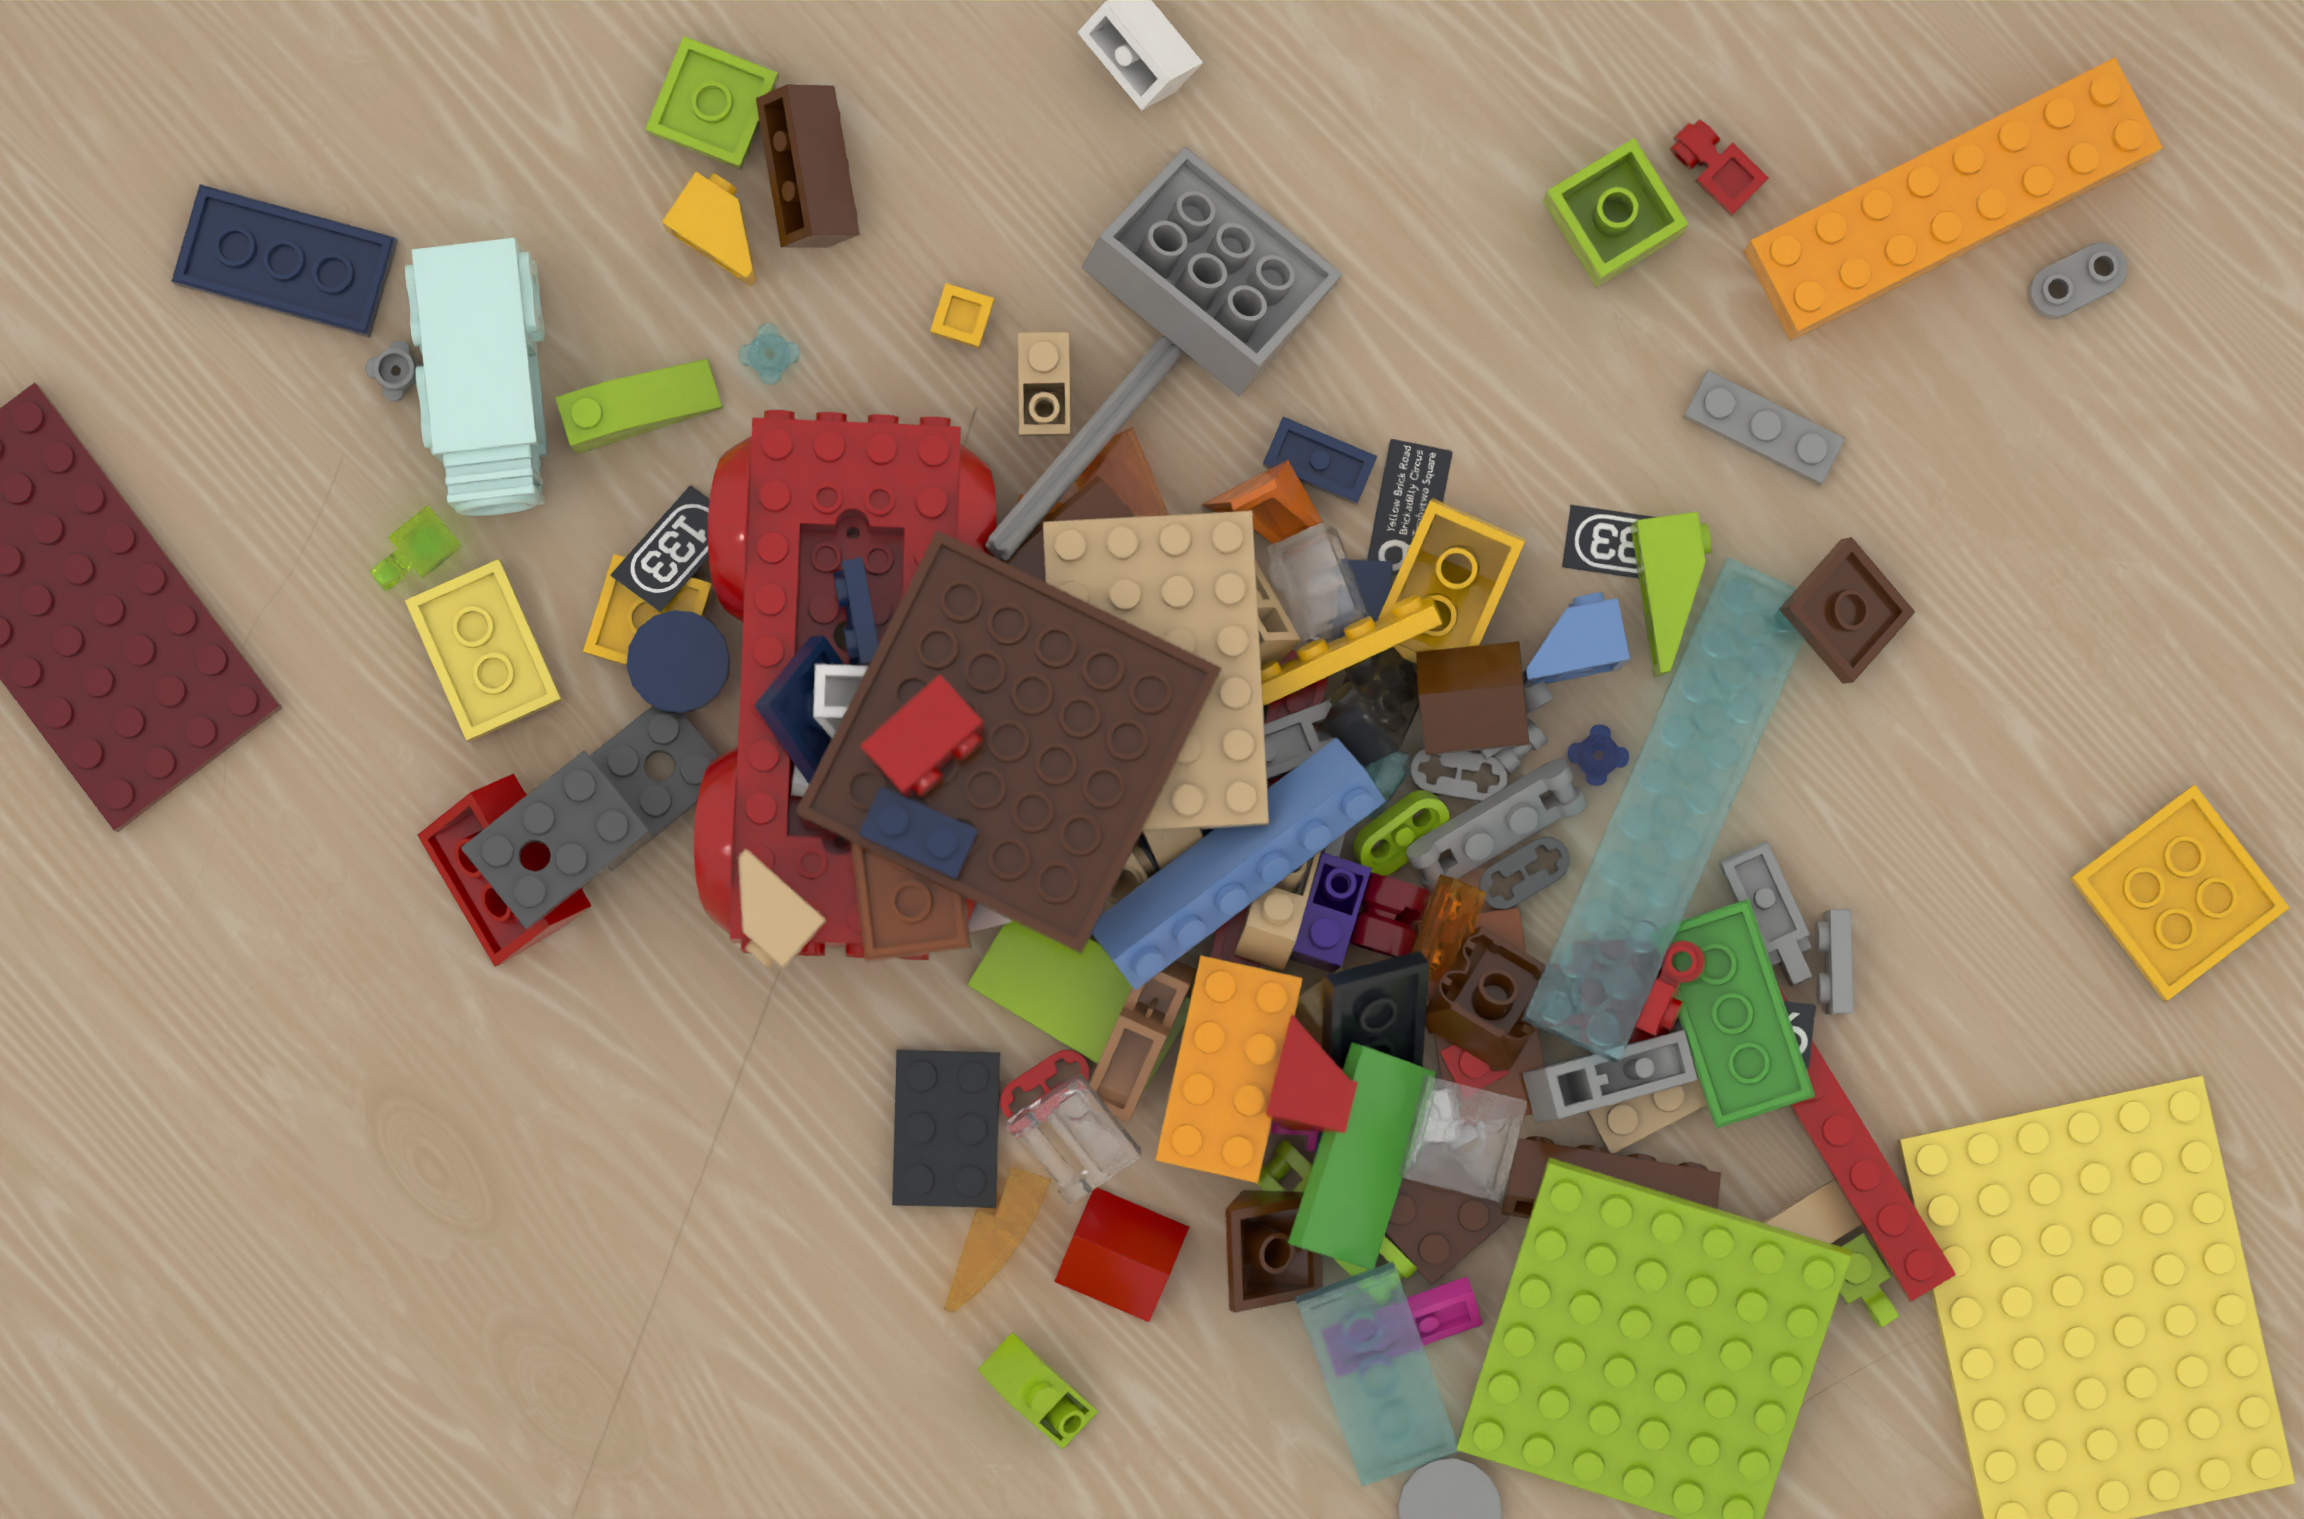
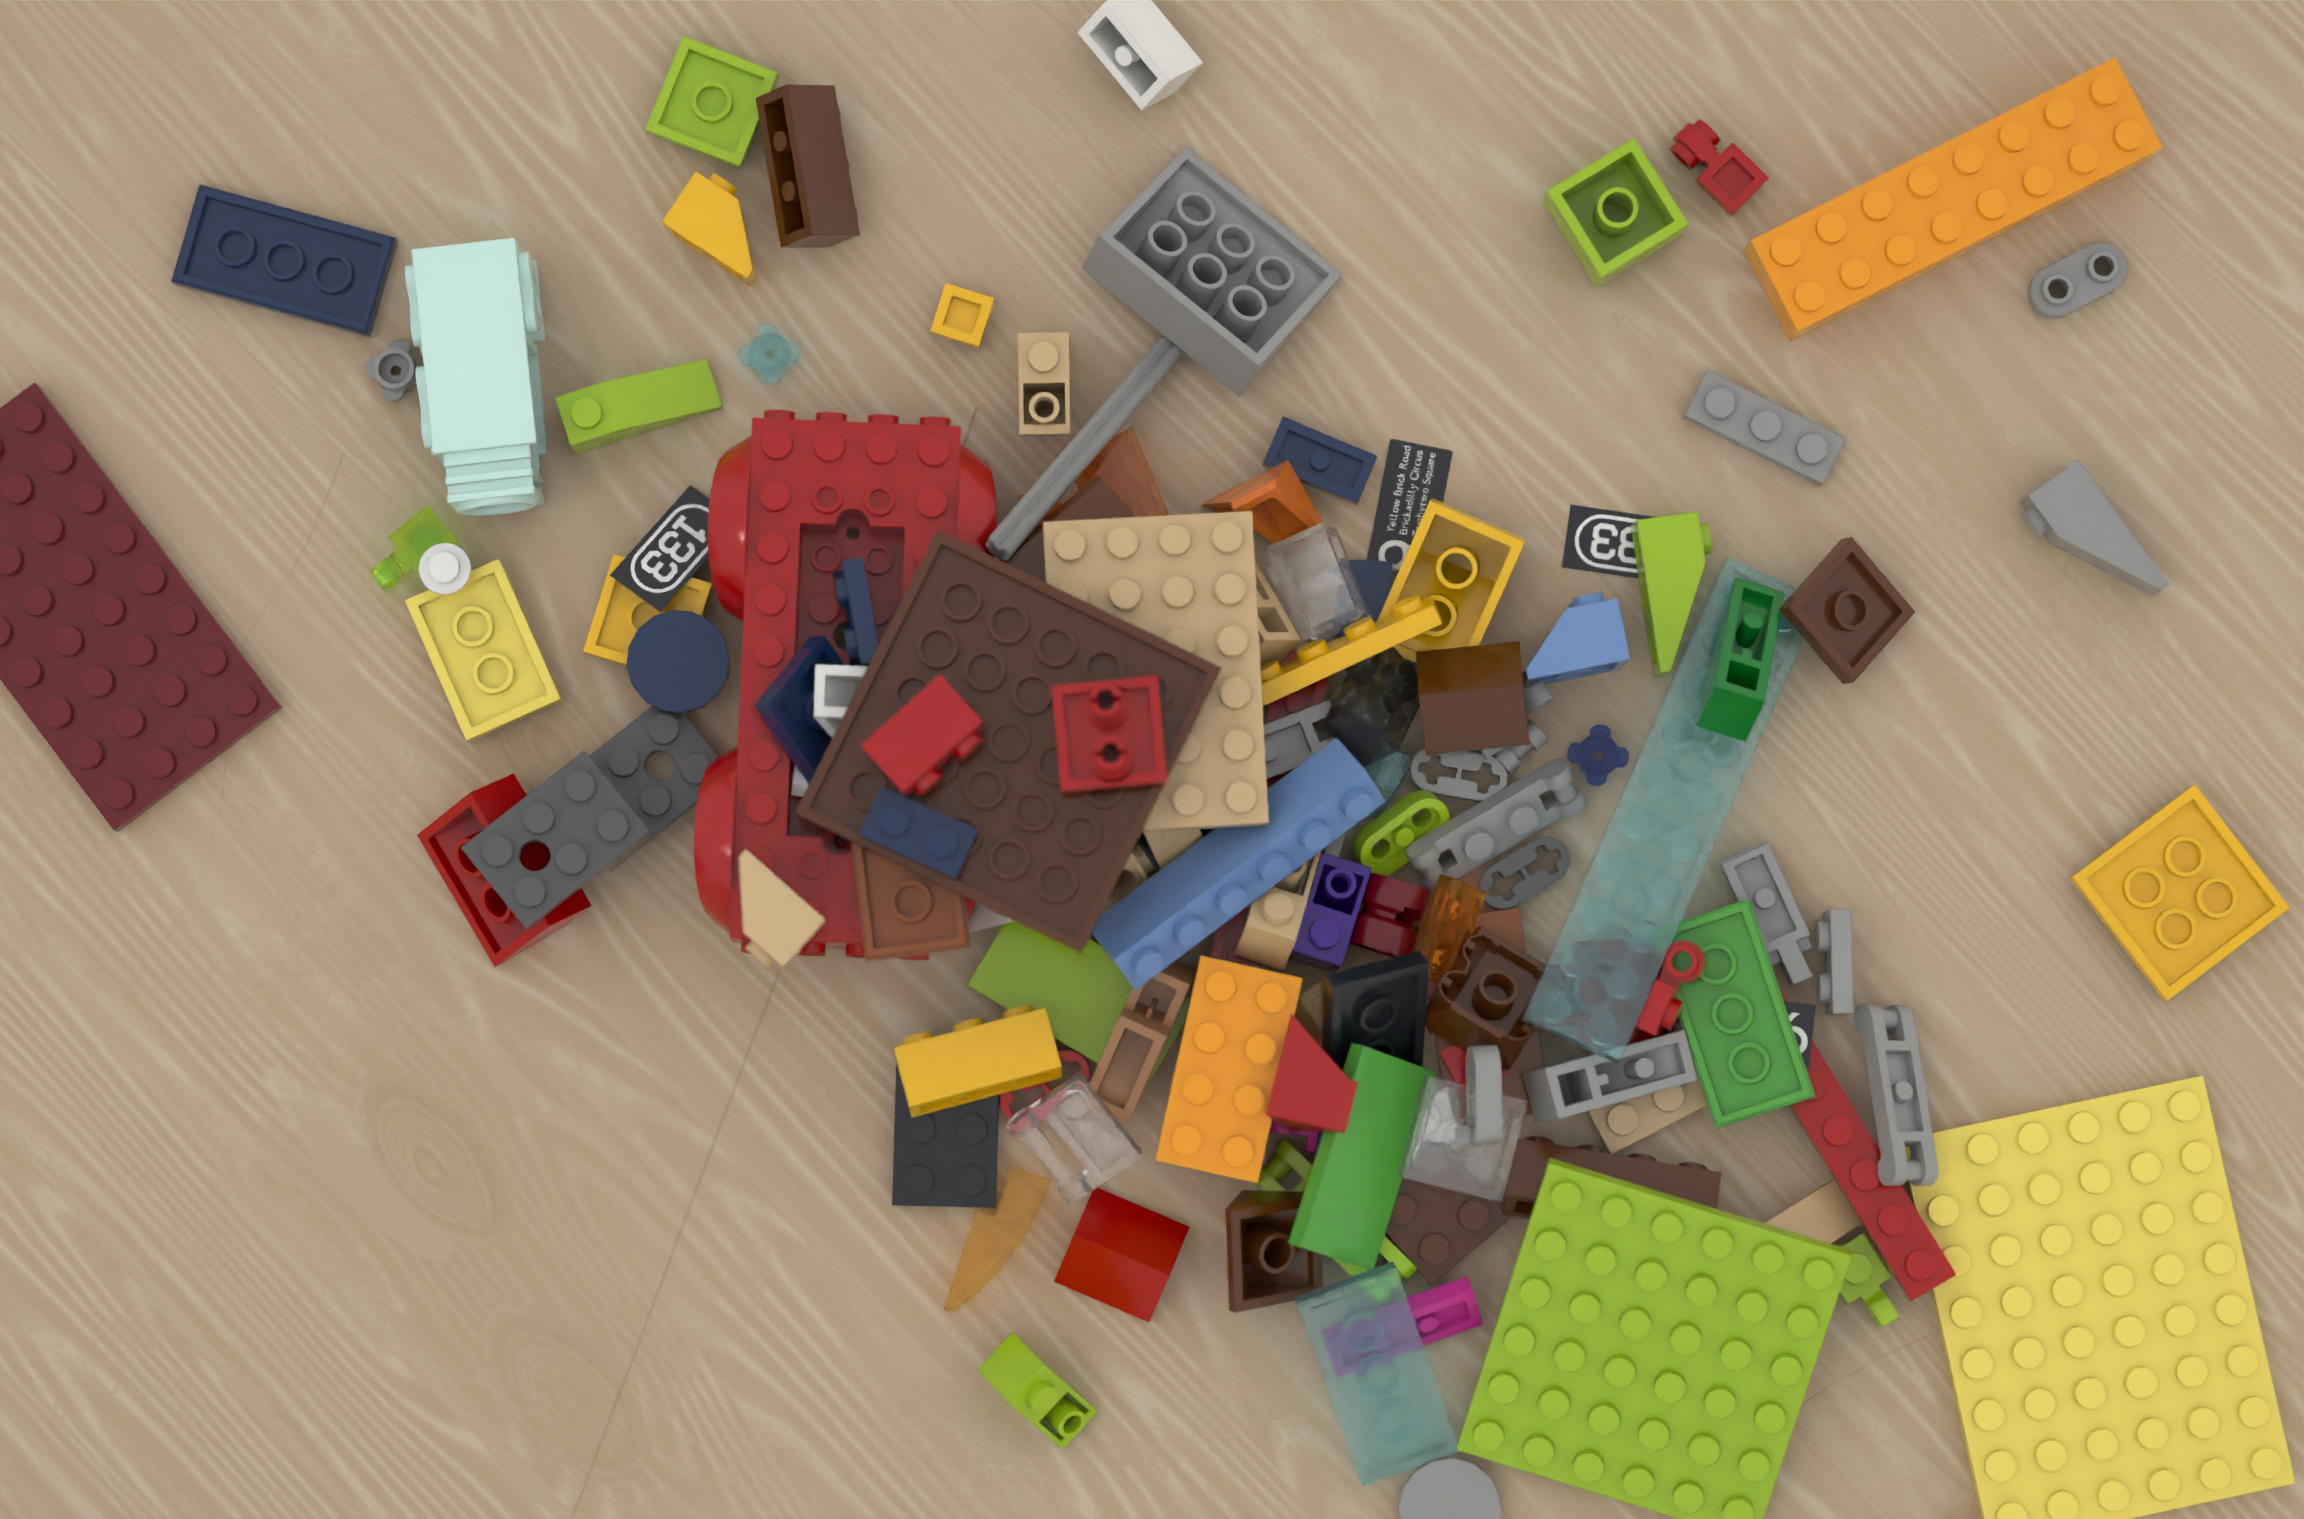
(445, 569): none -> white plate
(977, 1060): none -> yellow brick
(1109, 734): none -> red plate
(1483, 1095): none -> light grey beam
(1741, 660): none -> green slope
(1897, 1095): none -> light grey plate
(2084, 524): none -> light grey slope

